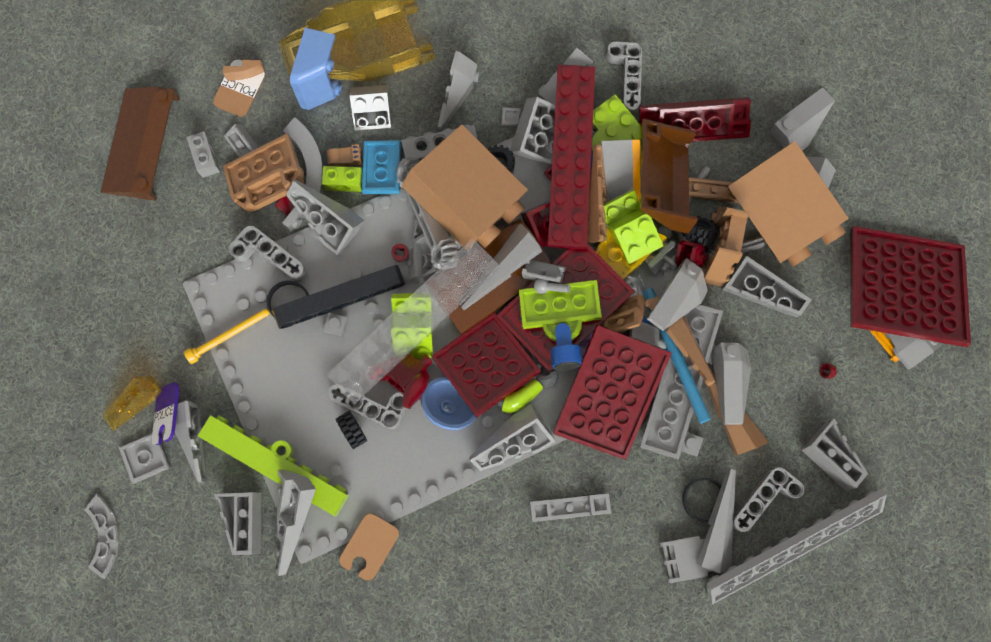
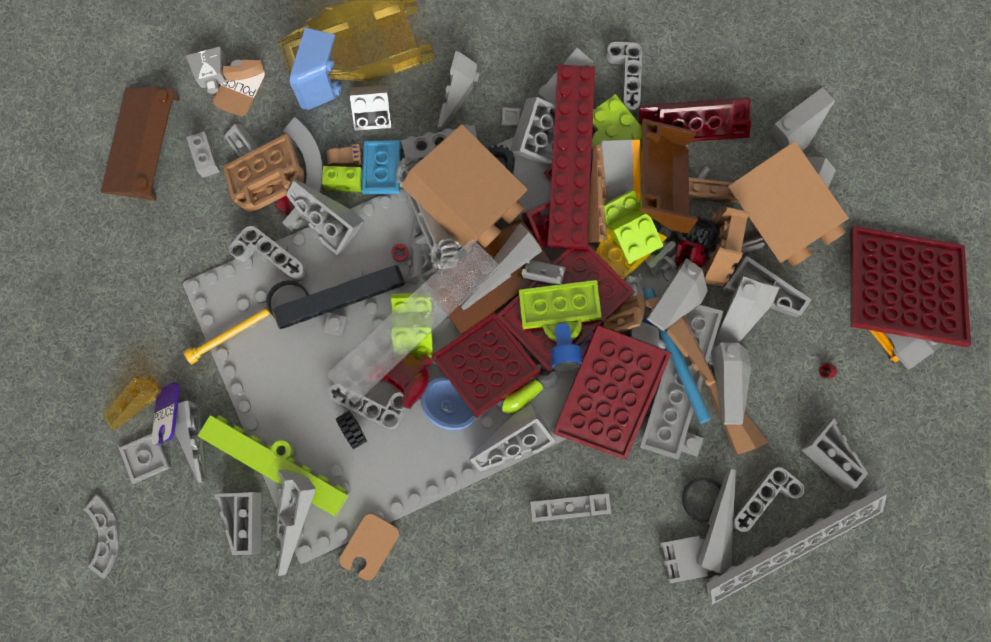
(208, 68): none -> light grey torso
(542, 286): light grey bar -> none
(746, 307): none -> light grey wedge

